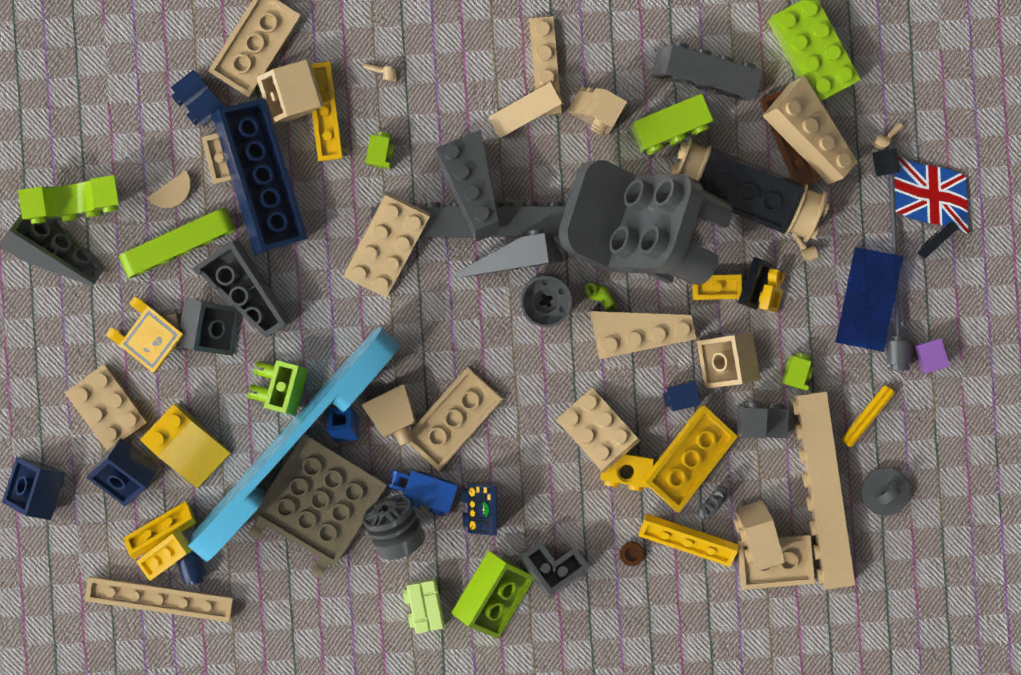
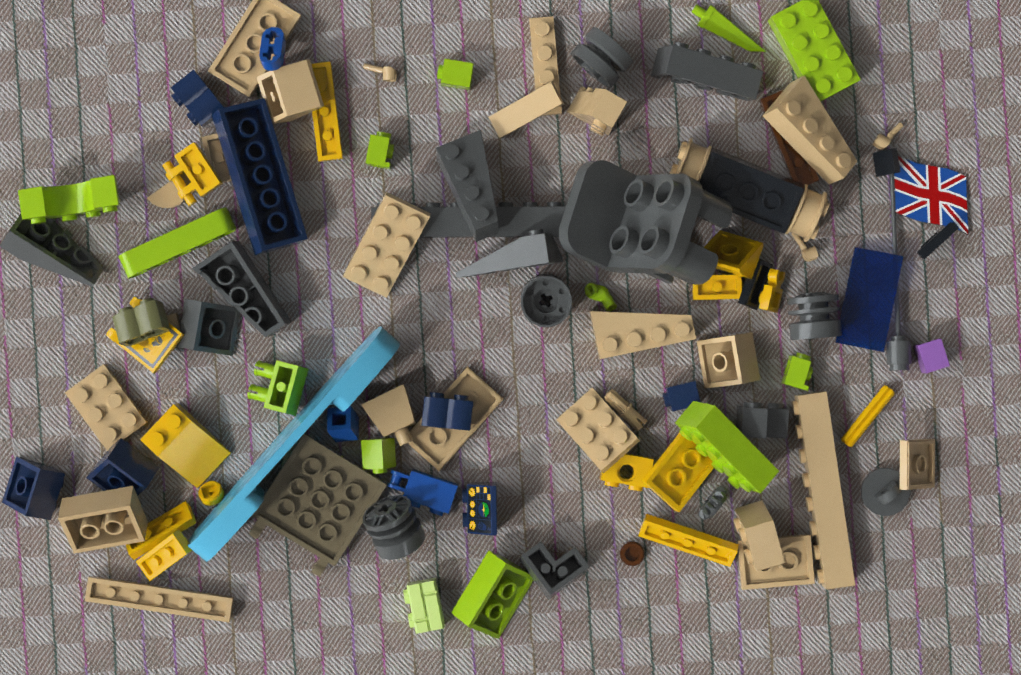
(103, 519): none -> tan brick
(141, 322): none -> olive brick
(191, 568): dark blue brick -> none
(197, 169): none -> yellow plate
(211, 493): none -> yellow tile
(277, 48): none -> blue beam
(378, 454): none -> lime brick
(446, 412): none -> dark blue brick
(456, 74): none -> lime brick
(602, 57): none -> dark grey wheel
(625, 409): none -> tan axle
(672, 125): lime brick -> none
(718, 24): none -> lime bar
(726, 447): none -> lime brick
(735, 253): none -> yellow slope
(814, 316): none -> dark grey wheel
(917, 464): none -> tan plate

